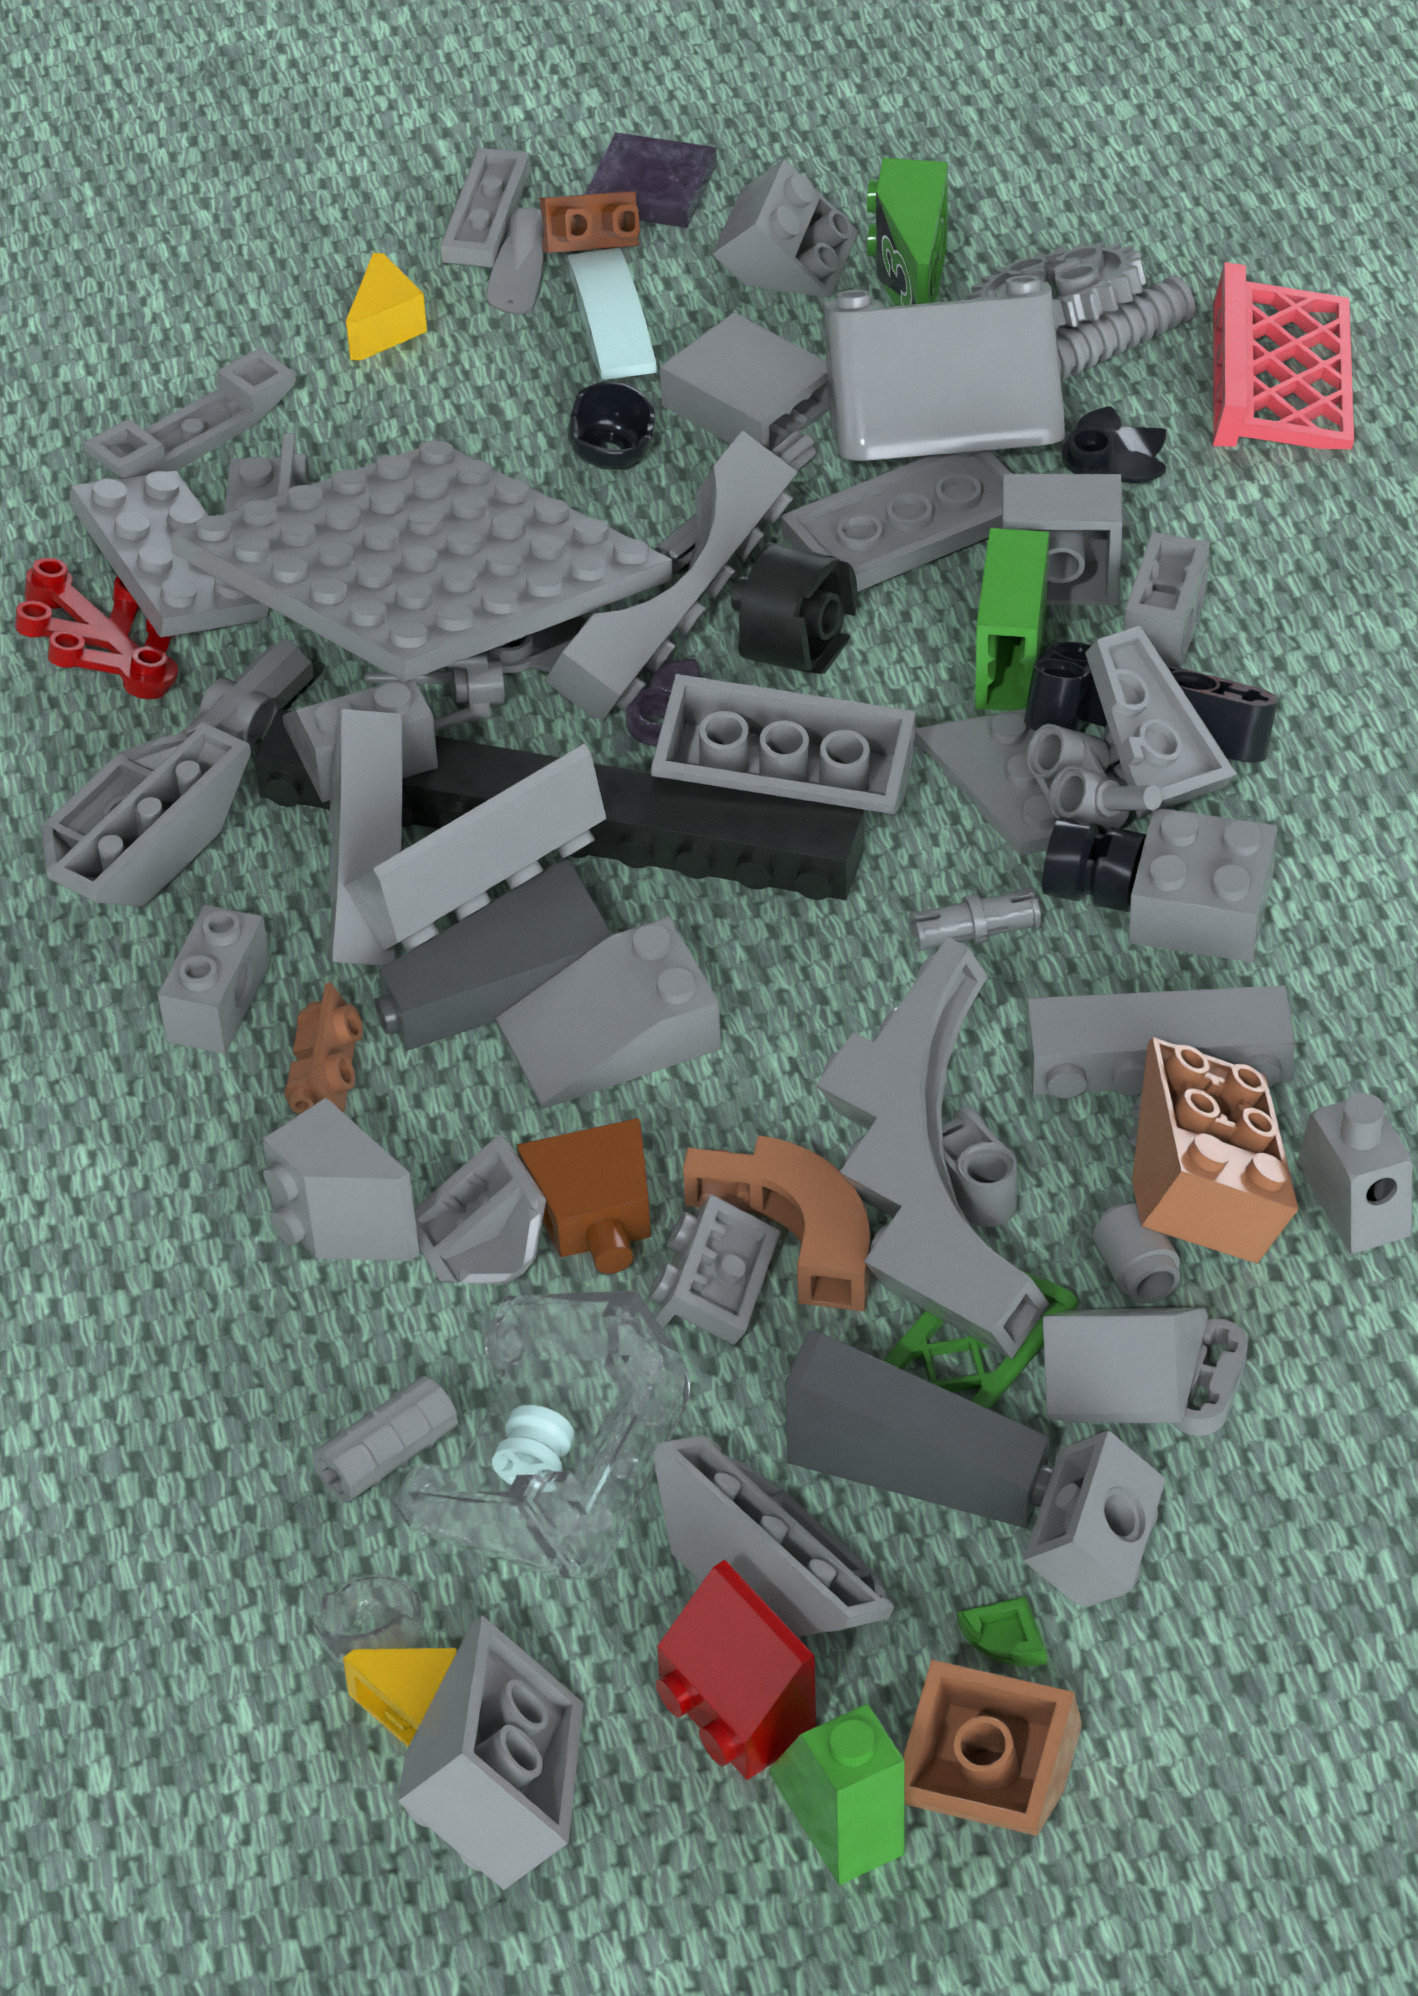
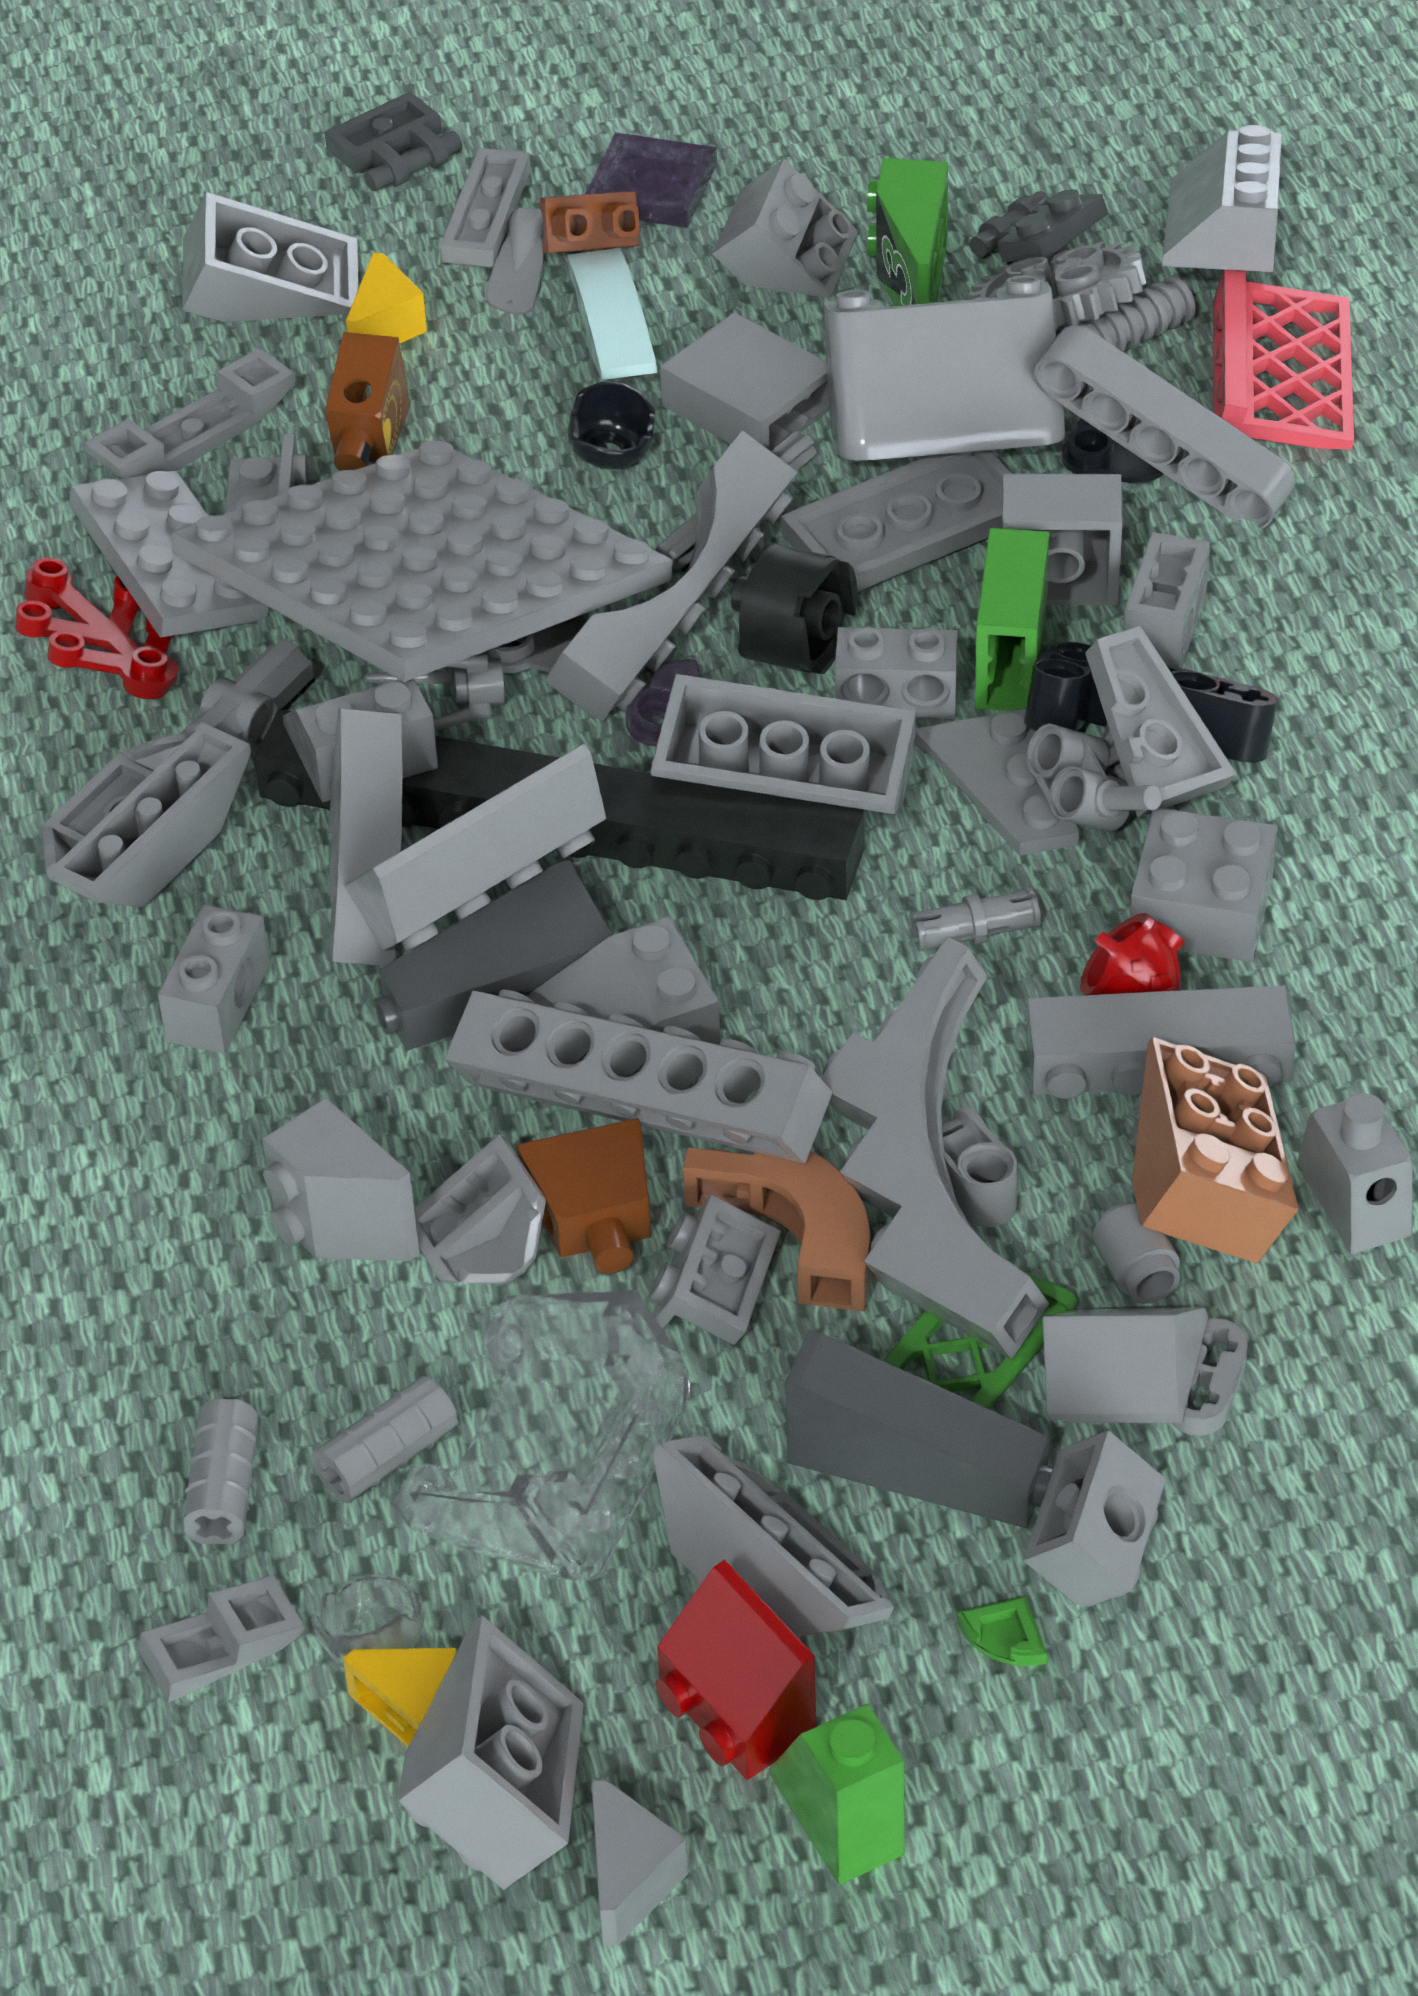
(220, 1472): none -> light grey axle
(234, 1632): none -> light grey slope
(264, 265): none -> light grey slope
(324, 1052): nougat hinge -> none
(359, 425): none -> dark orange torso
(388, 130): none -> dark grey plate
(533, 1443): light aqua wheel -> none
(635, 1860): none -> light grey slope
(775, 1122): none -> light grey brick
(898, 669): none -> light grey brick
(990, 1747): nougat slope -> none
(1038, 225): none -> dark grey plate
(1092, 863): black wheel -> none
(1134, 959): none -> red helmet
(1164, 426): none -> light grey beam
(1226, 204): none -> light grey slope

